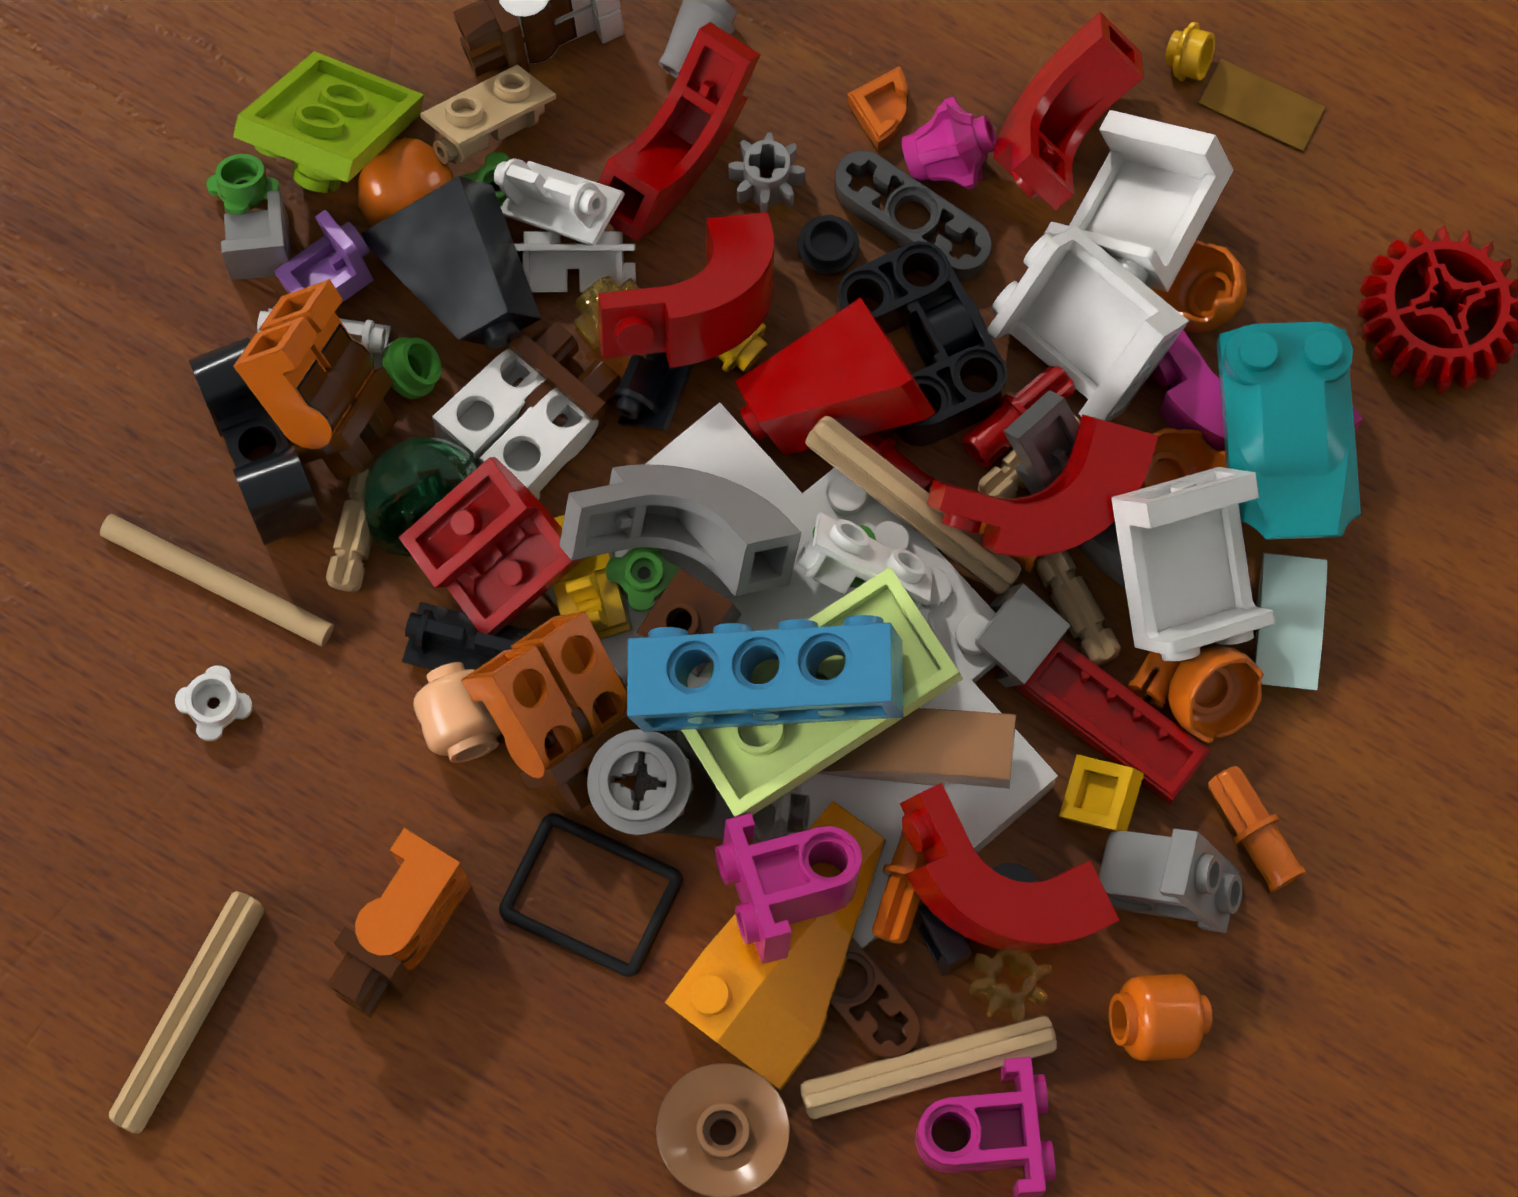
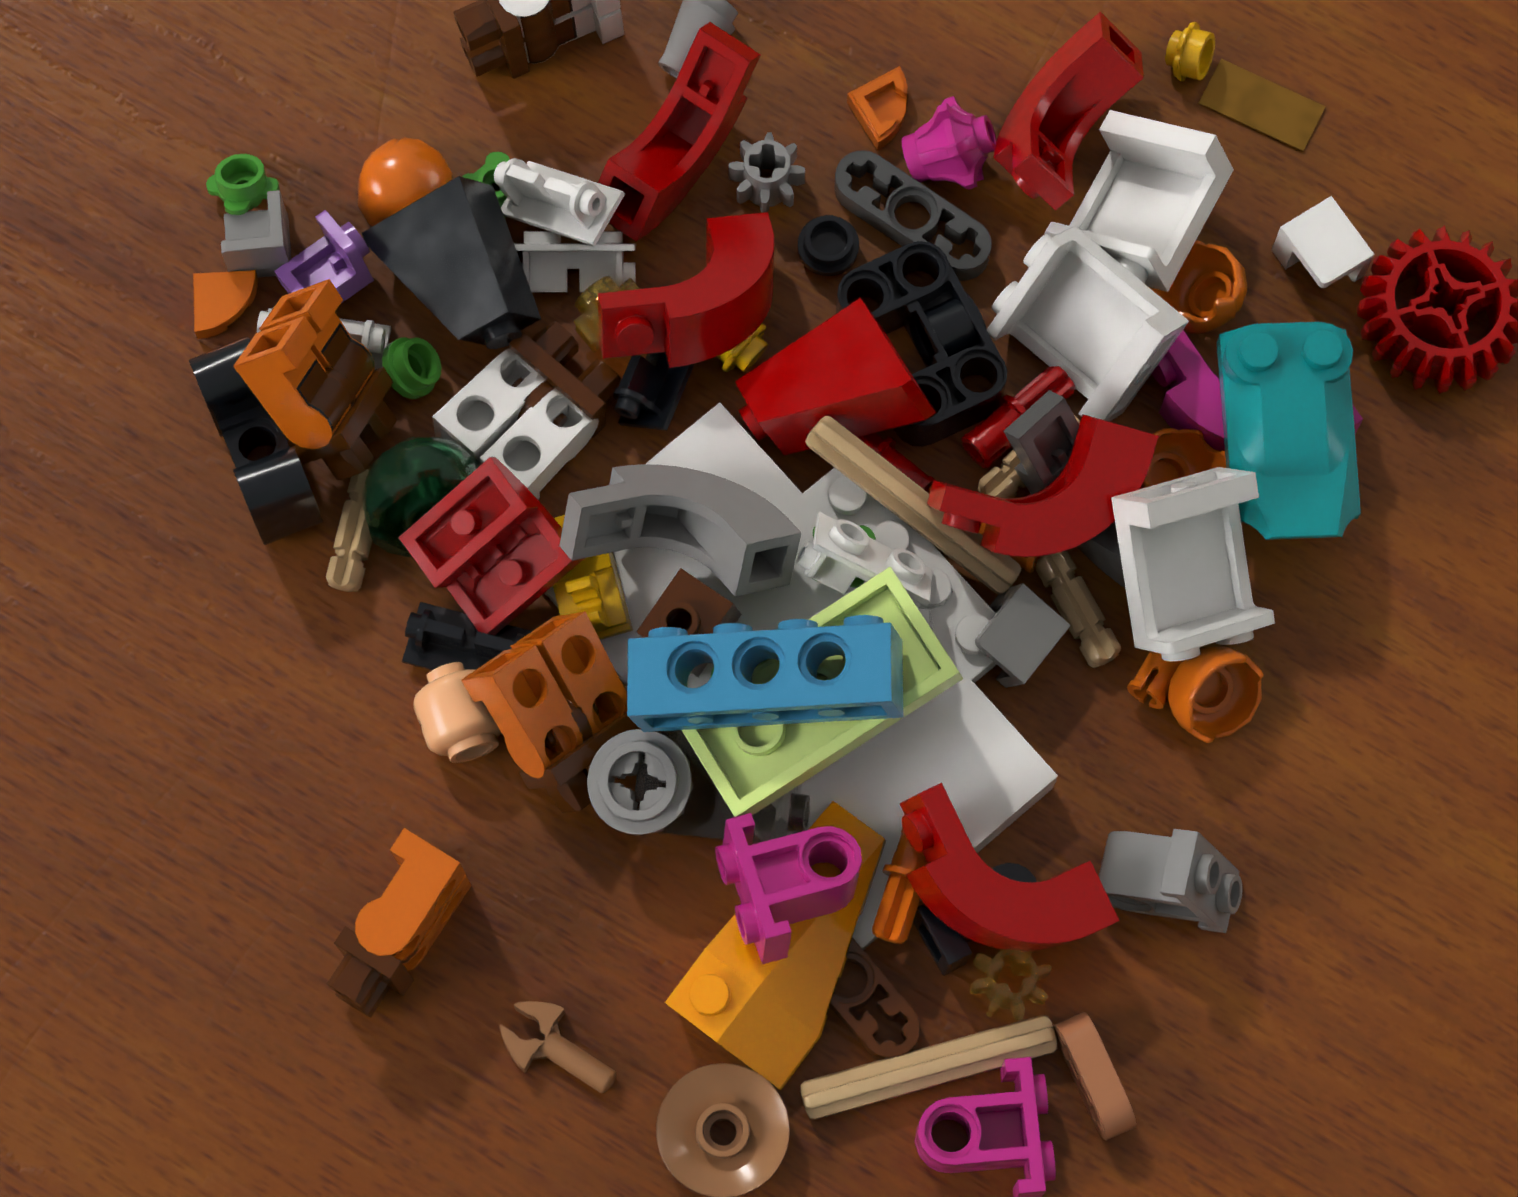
(186, 1012): tan axle -> none
(195, 699): white plate -> none
(216, 580): tan bar -> none
(221, 299): none -> orange tile
(327, 120): lime plate -> none
(495, 106): tan hinge -> none
(555, 1047): none -> medium nougat bar
(567, 942): black piece -> none
(641, 592): bright green plate -> none
(936, 749): medium nougat slope -> none
(1095, 1076): none -> nougat beam
(1101, 794): yellow plate -> none
(1114, 720): red plate -> none
(1159, 1017): orange head -> none
(1255, 828): orange axle -> none
(1293, 645): light aqua slope -> none
(1324, 244): none -> white panel

